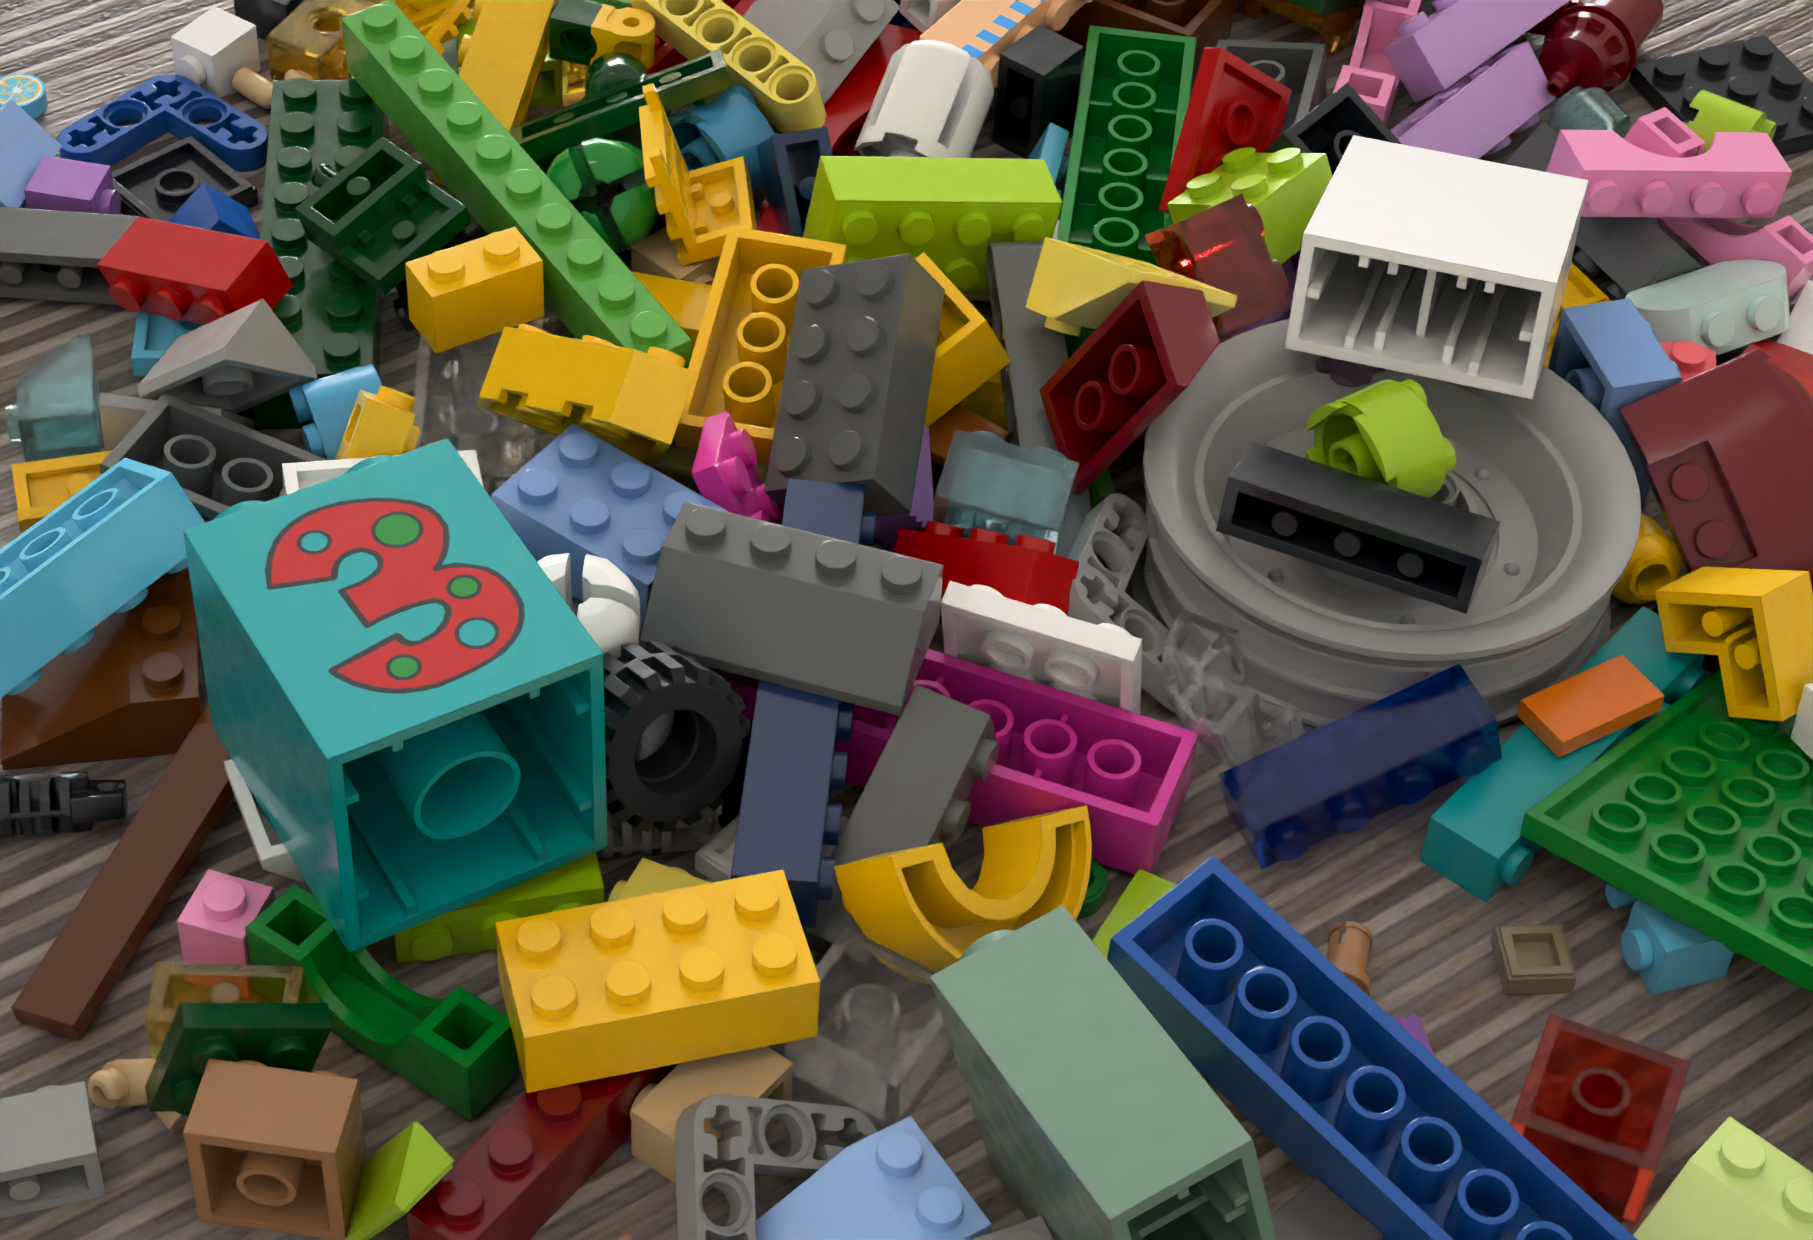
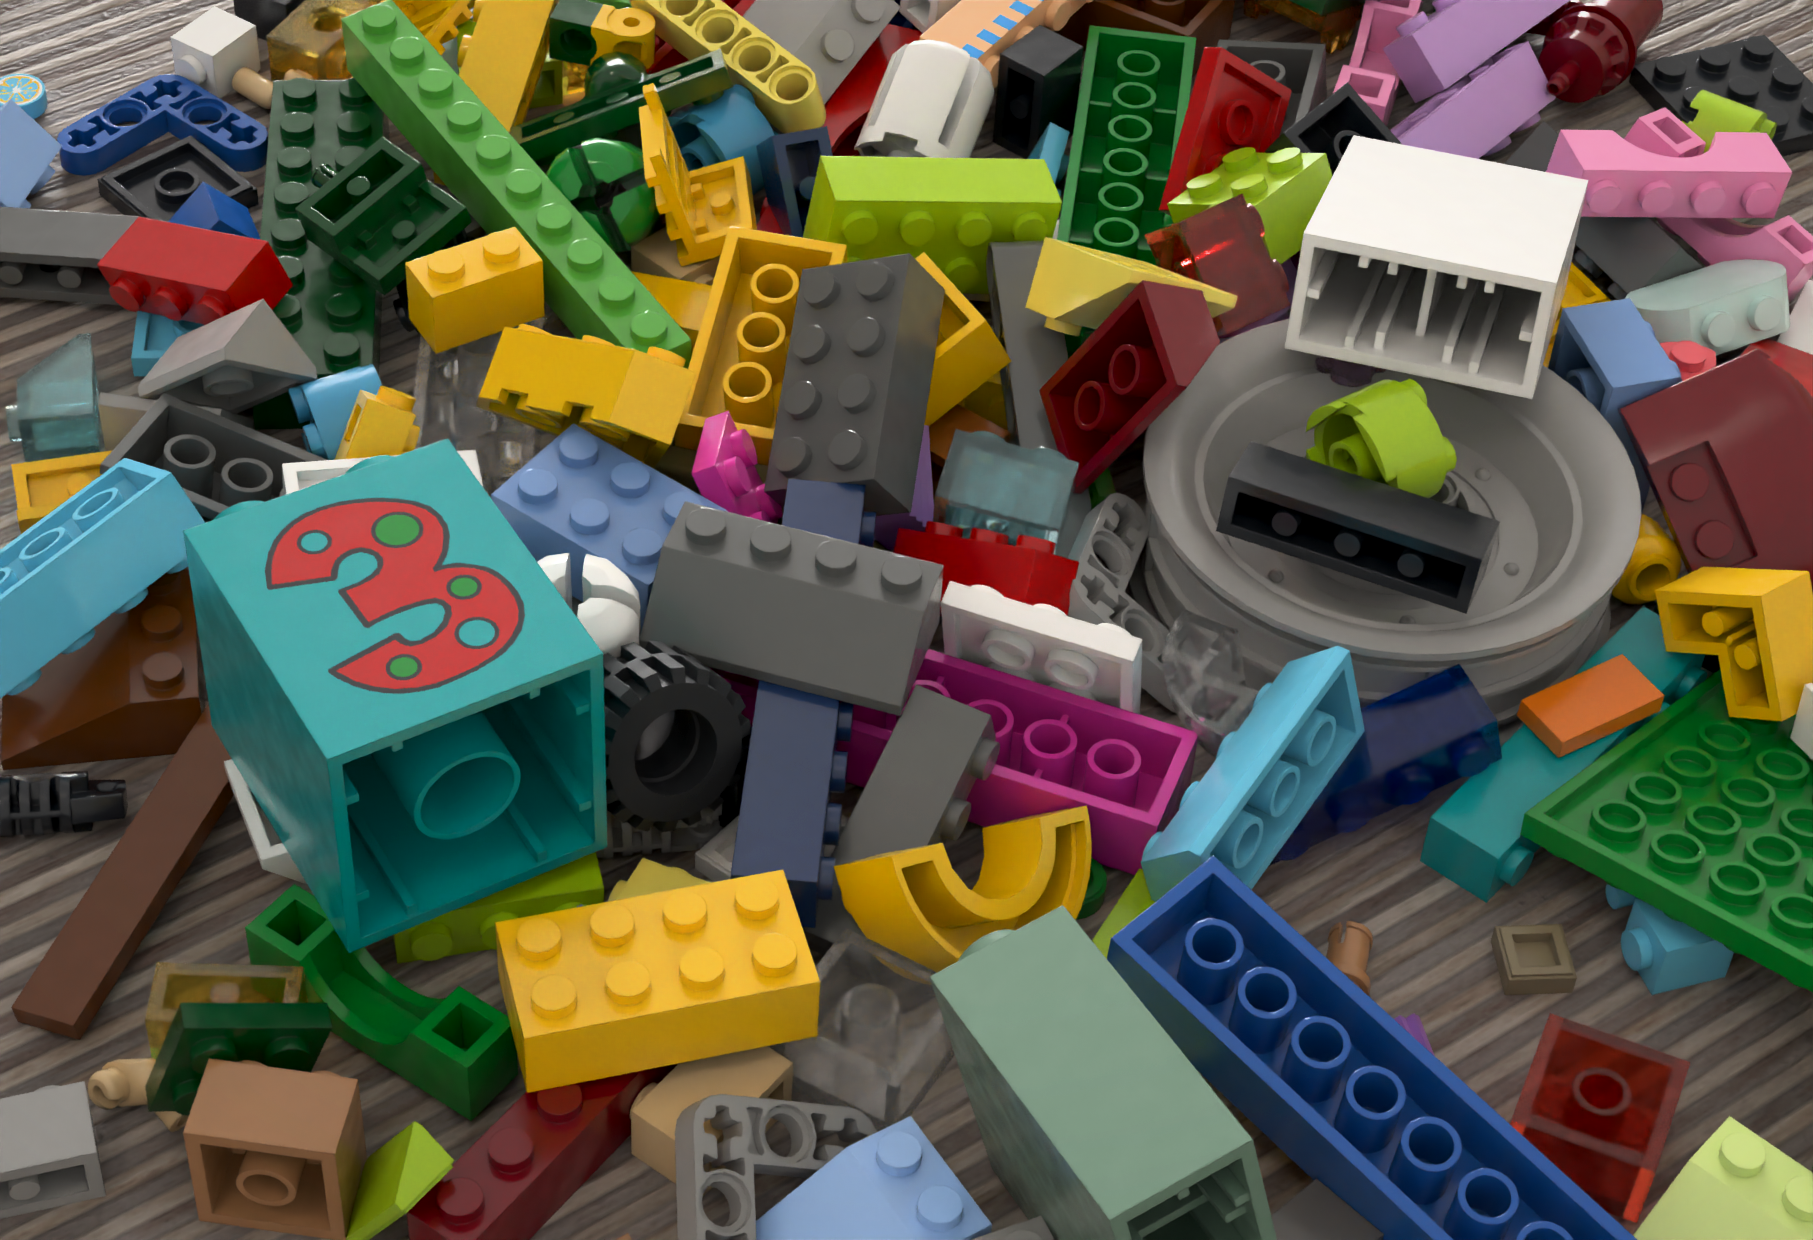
(72, 187): medium lavender brick -> none
(216, 919): bright pink brick -> none
(1263, 775): none -> medium azure slope
(1589, 110): clear light blue head -> none

